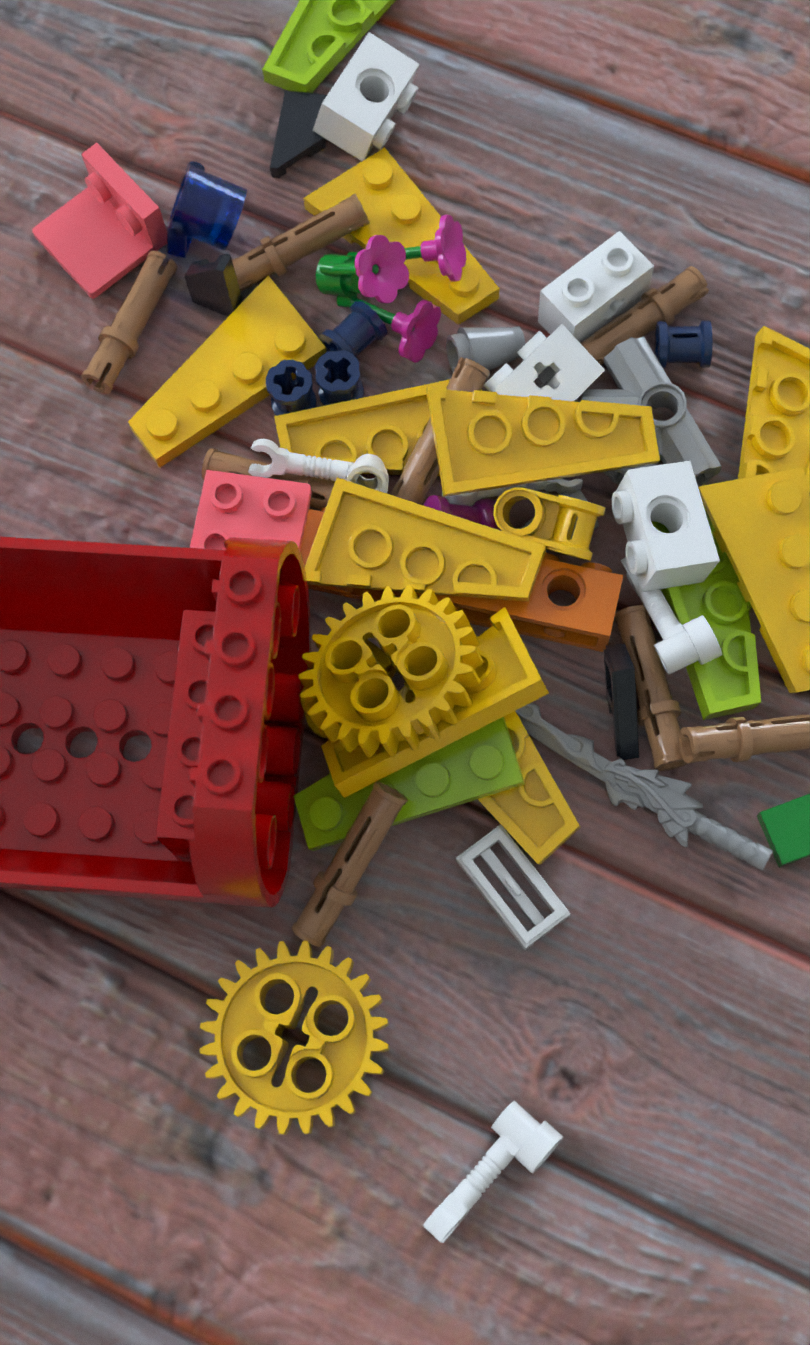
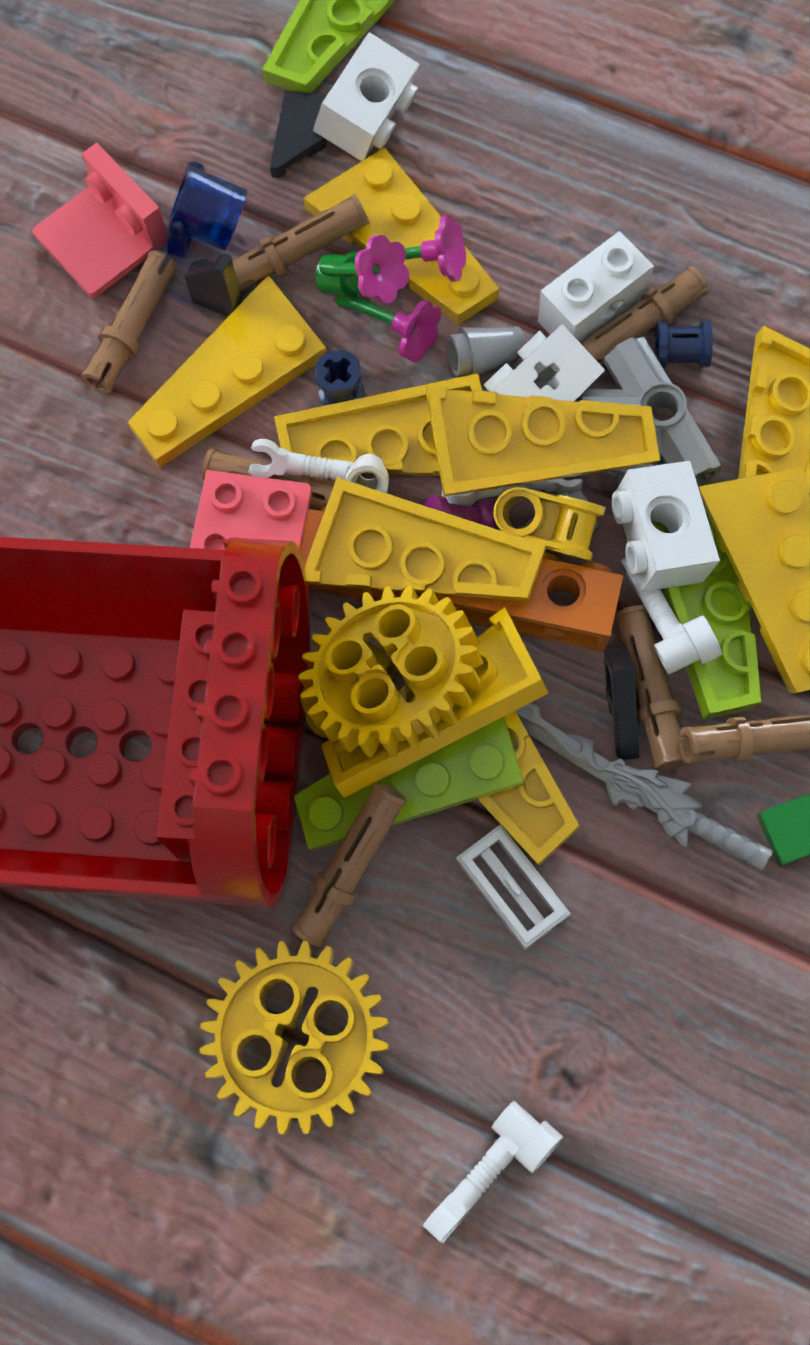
(280, 384): dark blue bush -> none
(355, 331): dark blue bush -> none
(423, 463): medium nougat pin -> none

